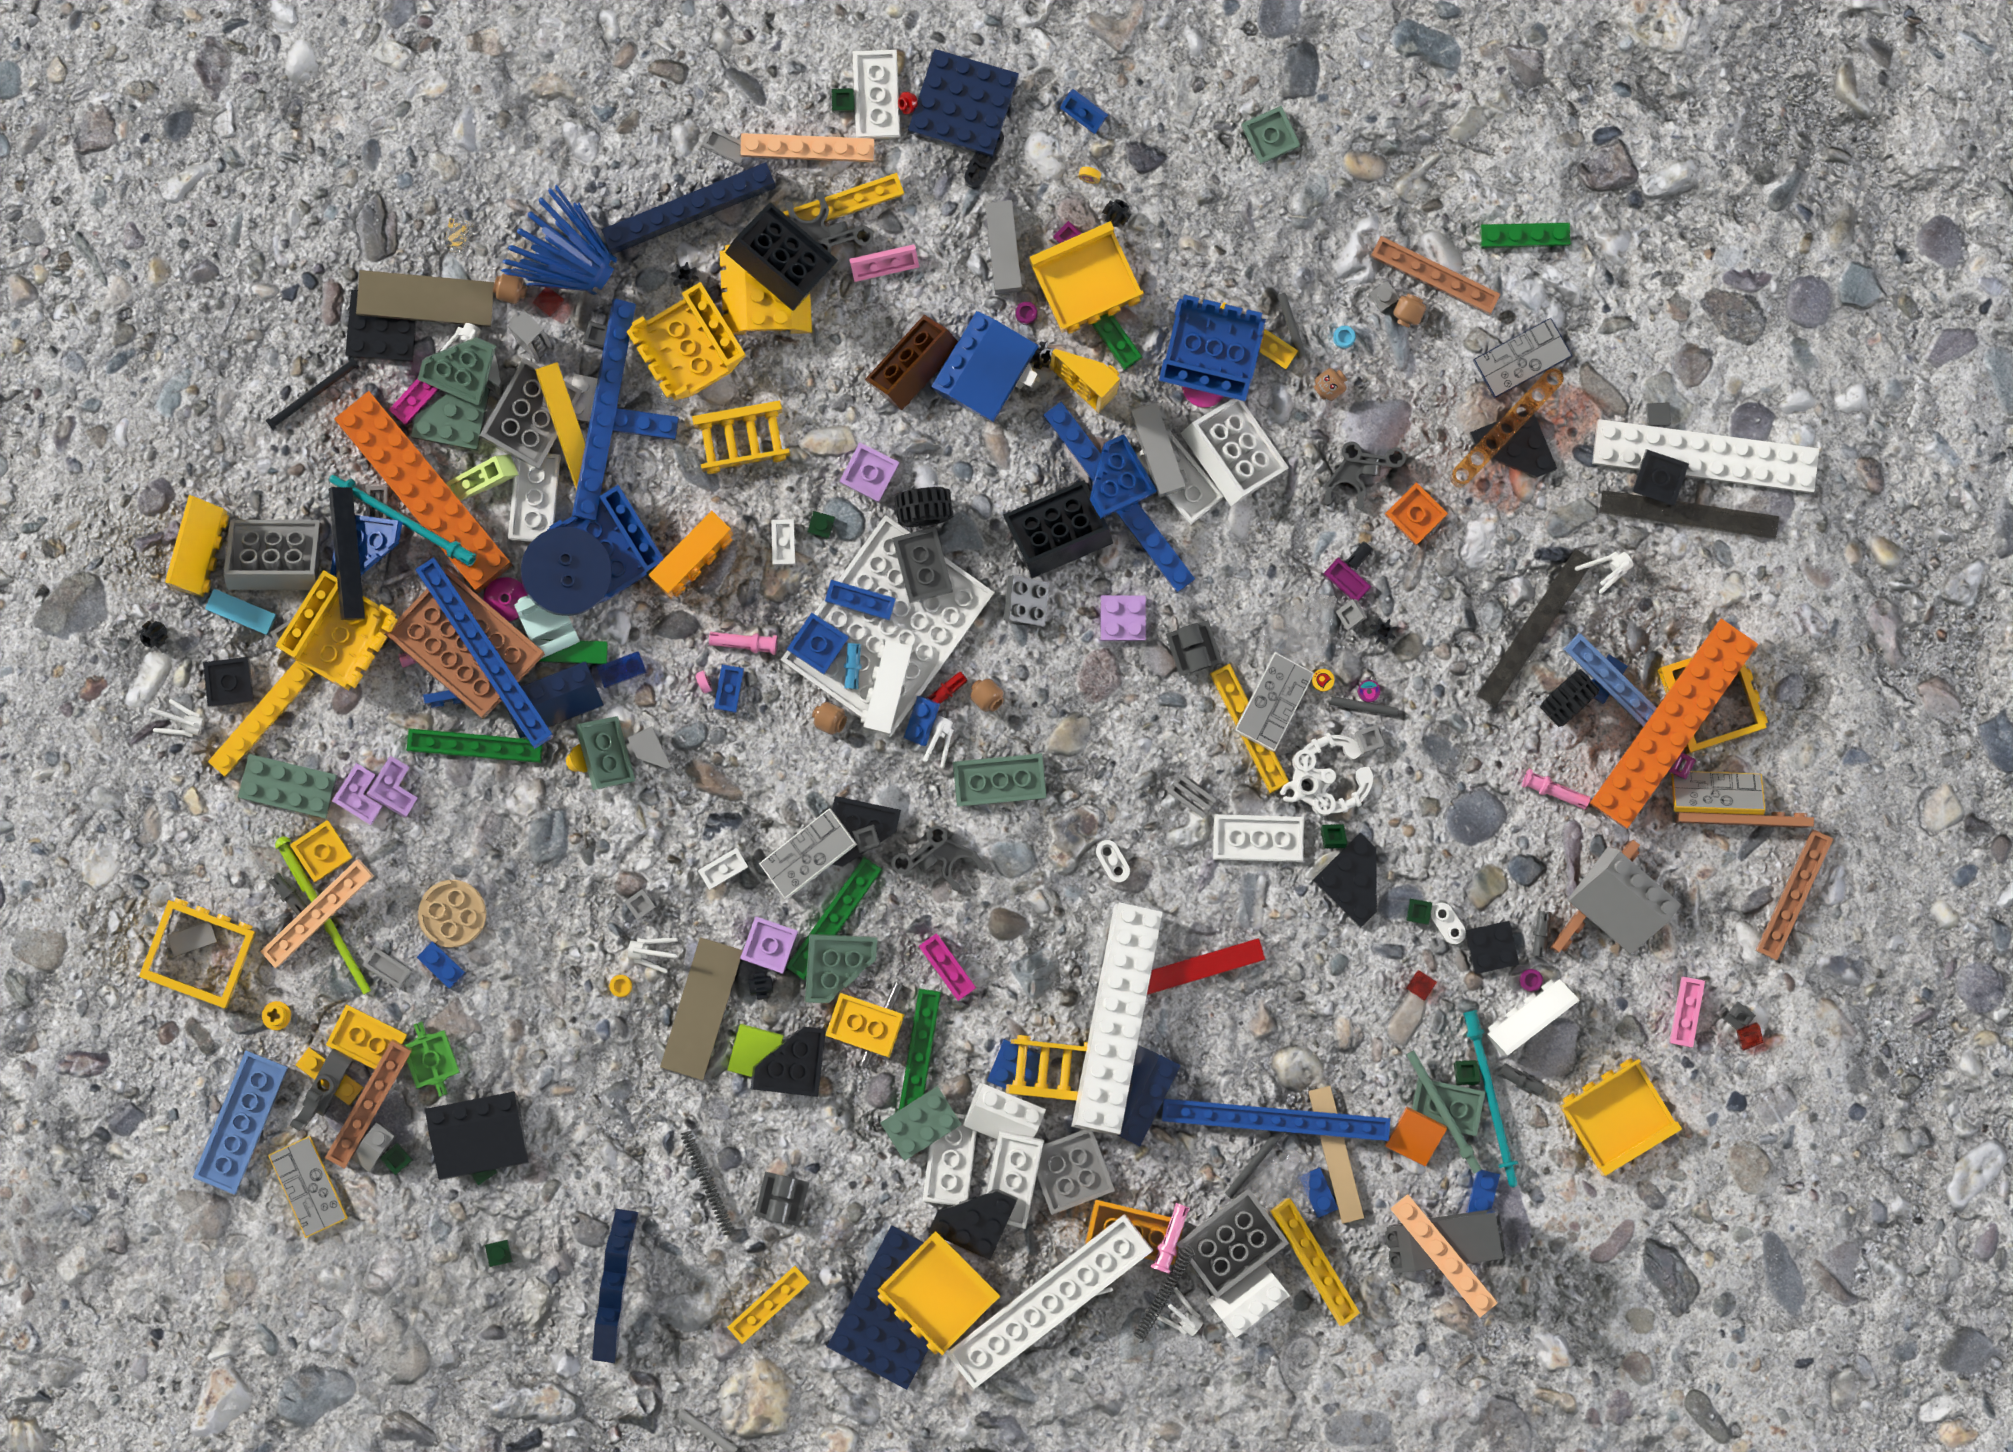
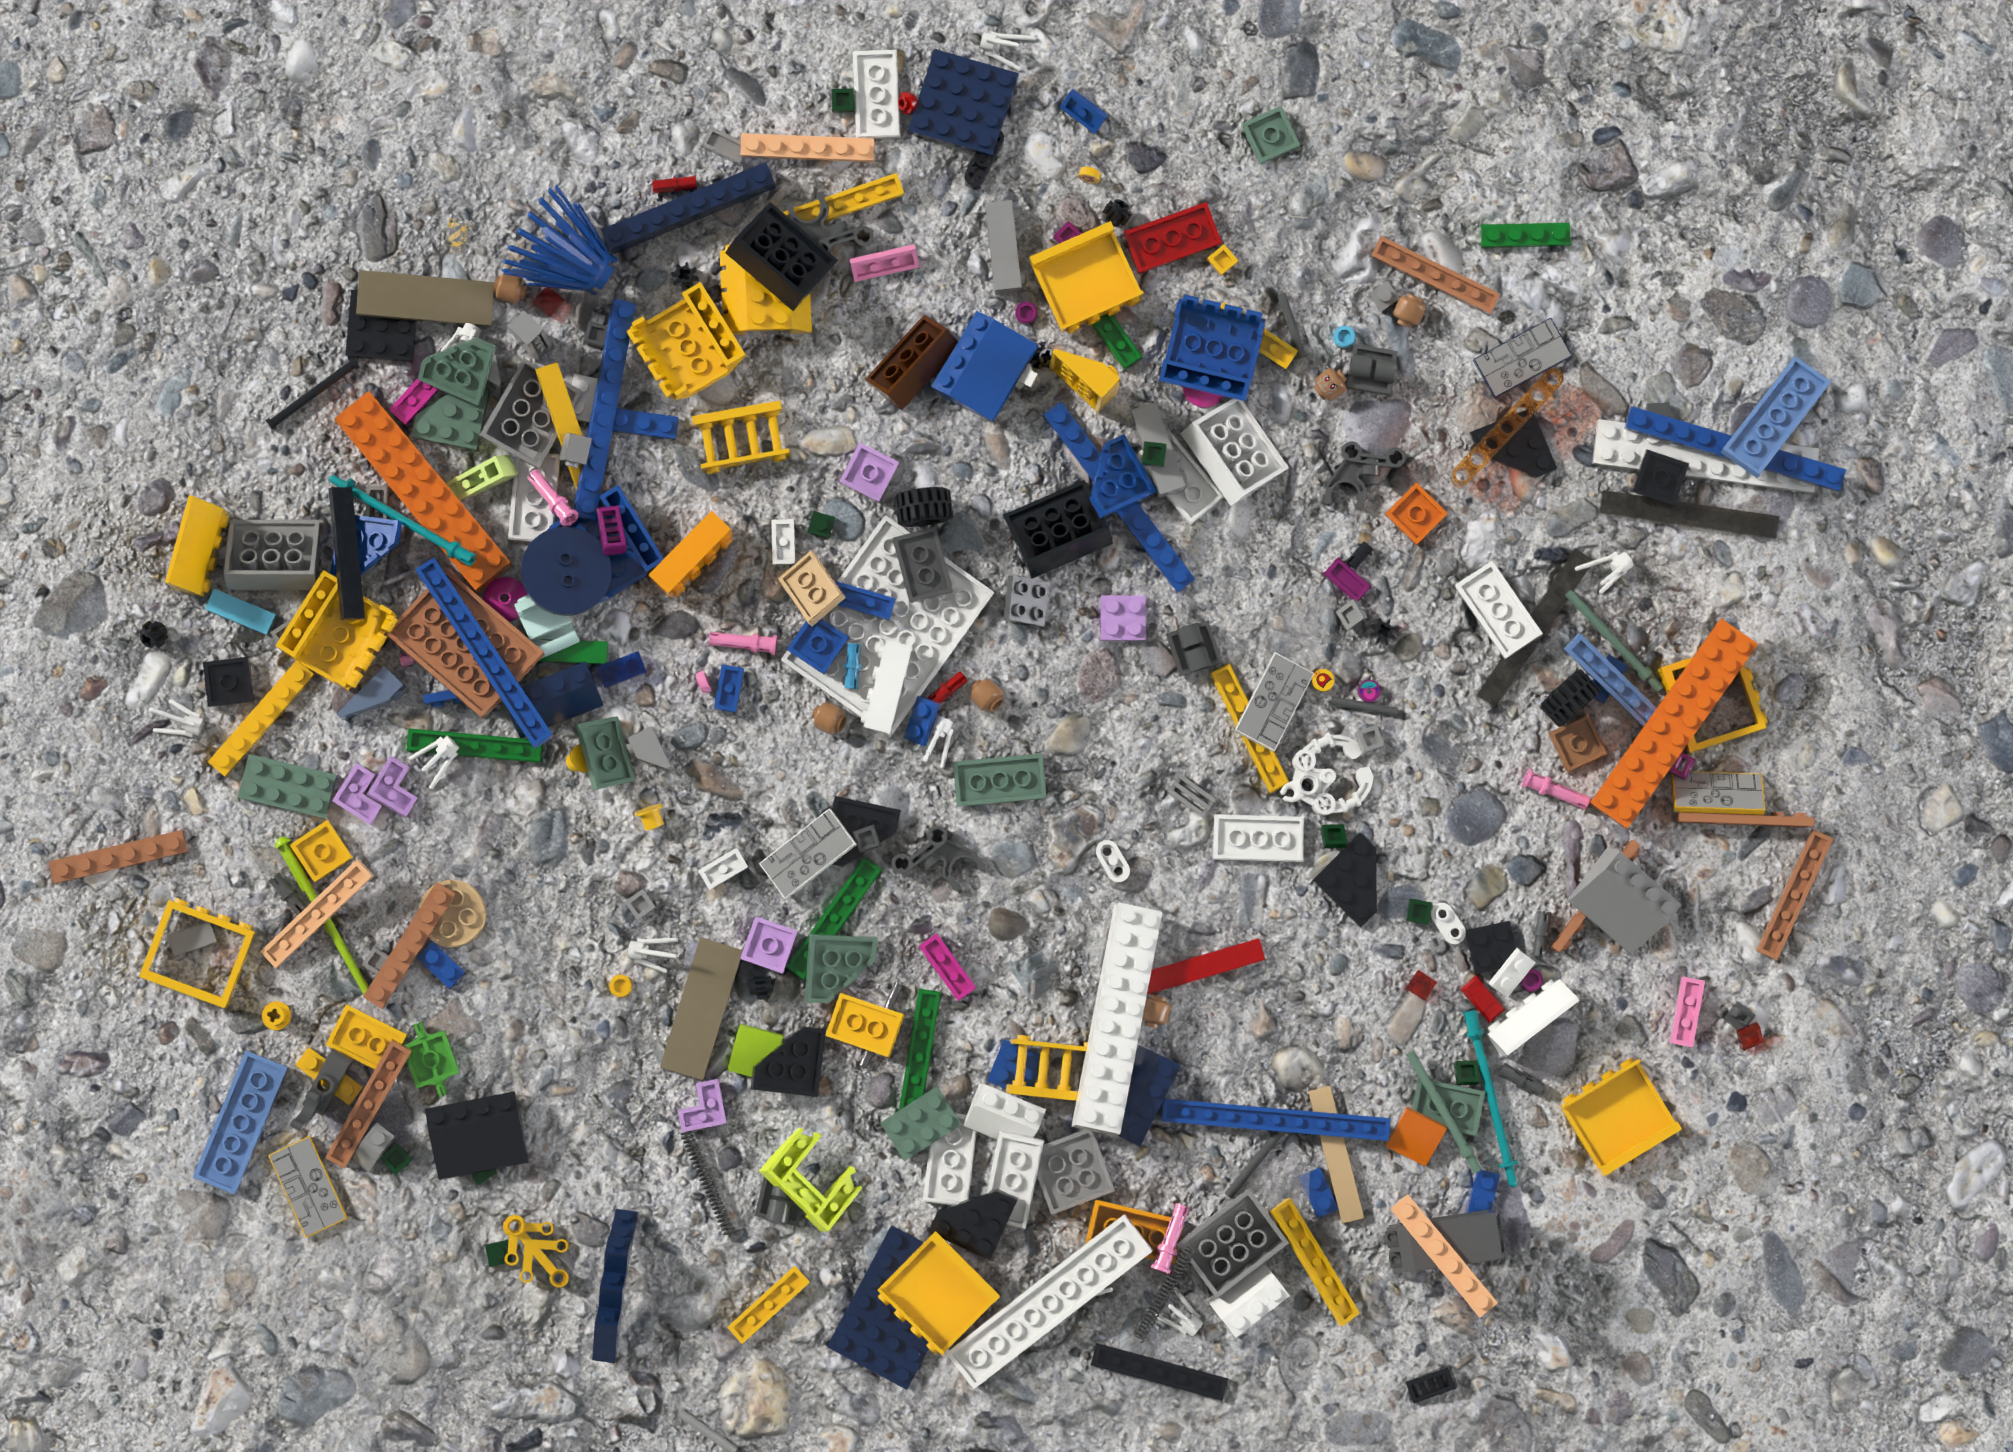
(118, 856): none -> nougat plate
(377, 692): none -> sand blue slope
(409, 945): none -> nougat plate
(445, 748): none -> white plant
(532, 1248): none -> yellow plant
(557, 504): none -> bright pink pin
(575, 450): none -> light grey brick
(614, 544): none -> magenta slope
(651, 816): none -> yellow piece
(674, 184): none -> red axle
(710, 1111): none -> lavender plate
(811, 588): none -> tan tile
(820, 1209): none -> neon yellow wedge
(992, 42): none -> white plant
(1154, 454): none -> dark green plate
(1156, 1011): none -> medium nougat head
(1159, 1371): none -> black tile
(1172, 238): none -> red plate
(1222, 260): none -> yellow plate
(1372, 369): none -> dark grey plate
(1429, 1377): none -> black slope
(1483, 999): none -> red tile
(1498, 610): none -> white plate
(1512, 972): none -> white plate
(1577, 743): none -> medium nougat tile
(1644, 672): none -> sand green bar
(1714, 441): none -> blue plate
(1775, 417): none -> medium blue plate

